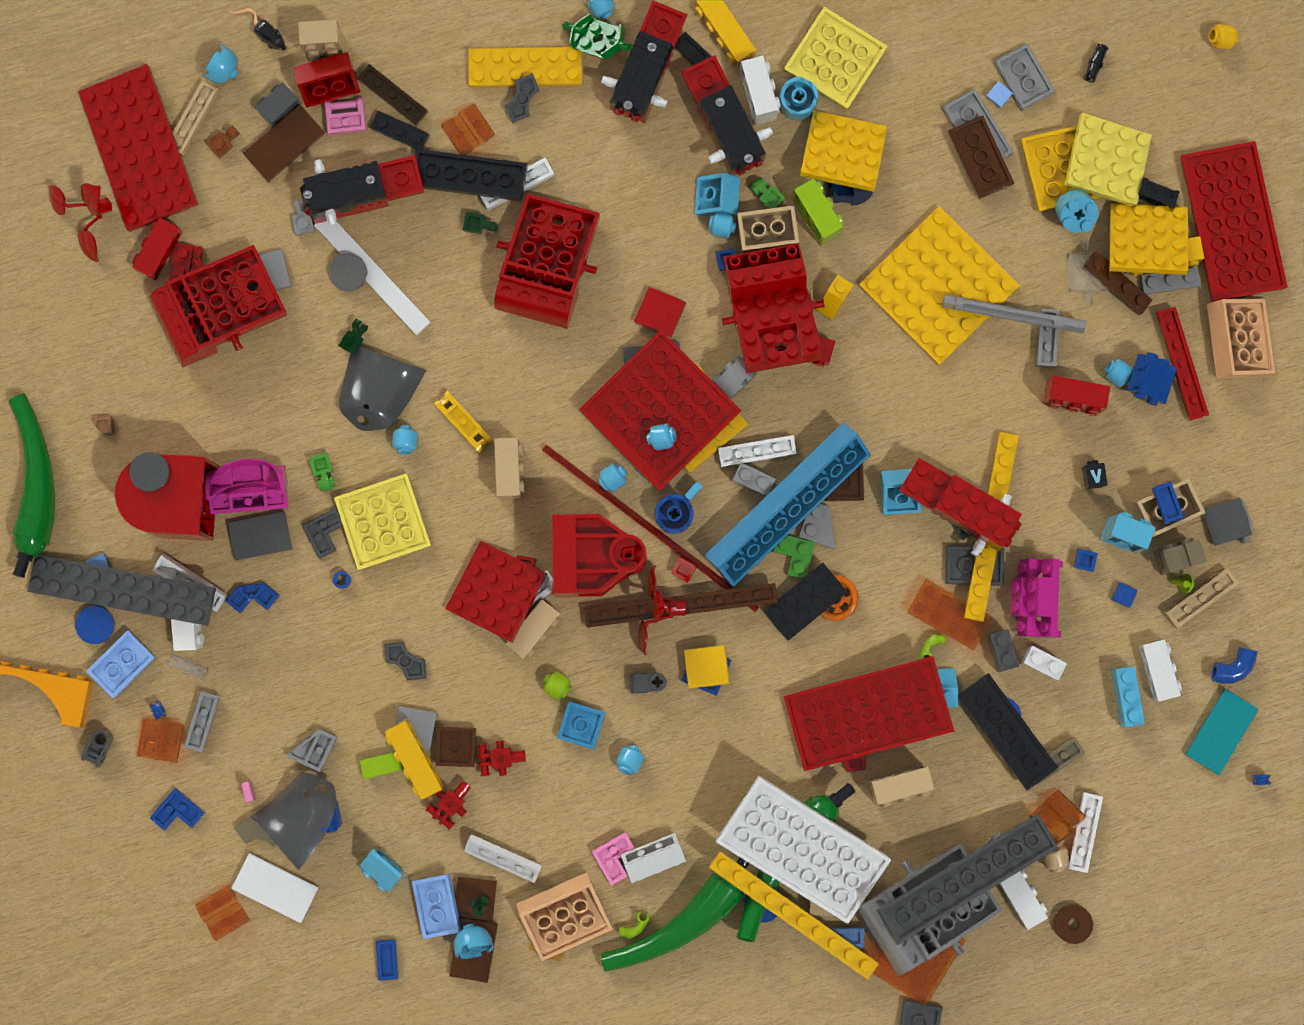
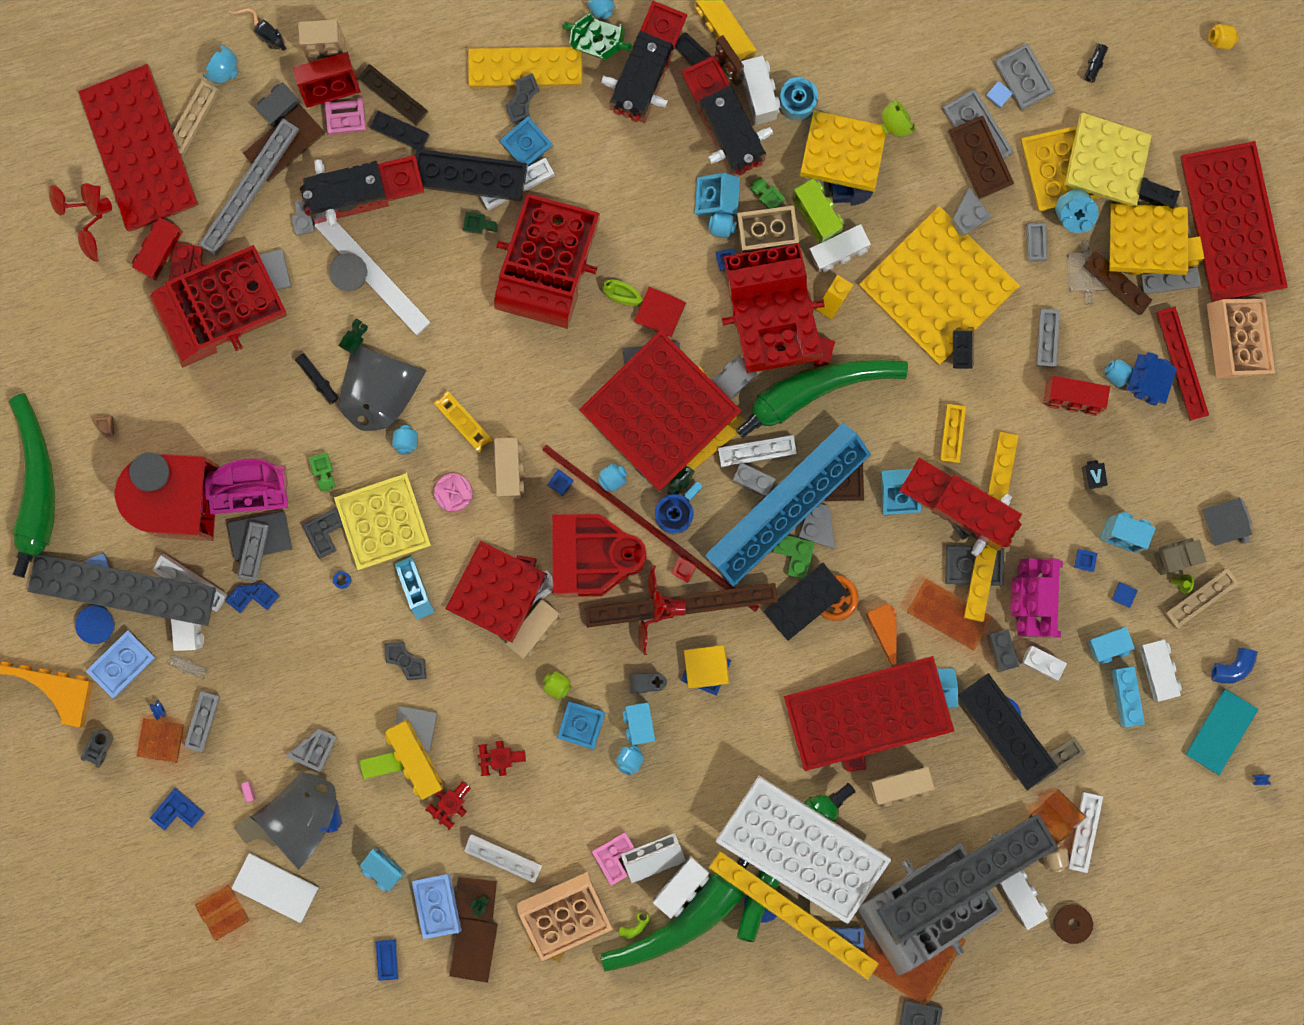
(221, 144): dark orange plate -> none
(249, 187): none -> light grey tile
(253, 551): none -> light grey tile
(322, 385): none -> black pin
(414, 588): none -> medium azure slope
(453, 492): none -> bright pink tile
(455, 746): reddish brown plate -> none
(467, 130): clear orange slope -> none
(472, 941): medium azure cylinder -> none
(526, 142): none -> dark azure plate
(560, 482): none -> blue tile
(621, 293): none -> lime arm
(639, 723): none -> medium azure brick
(661, 437): medium azure head -> none
(681, 479): none -> dark green plate
(681, 887): none -> white brick
(729, 61): none -> reddish brown plate
(800, 389): none -> green animal
(836, 58): light yellow plate -> none
(839, 249): none -> white brick
(884, 626): none -> orange slope
(897, 120): none -> lime cylinder
(933, 640): lime piece -> none
(952, 433): none -> yellow plate
(963, 348): none -> black hinge
(969, 214): none -> light grey wing
(1014, 314): light grey piece -> none
(1036, 242): none -> light grey tile
(1110, 645): none -> medium azure brick
(1167, 502): blue tile -> none
(1188, 501): tan brick -> none

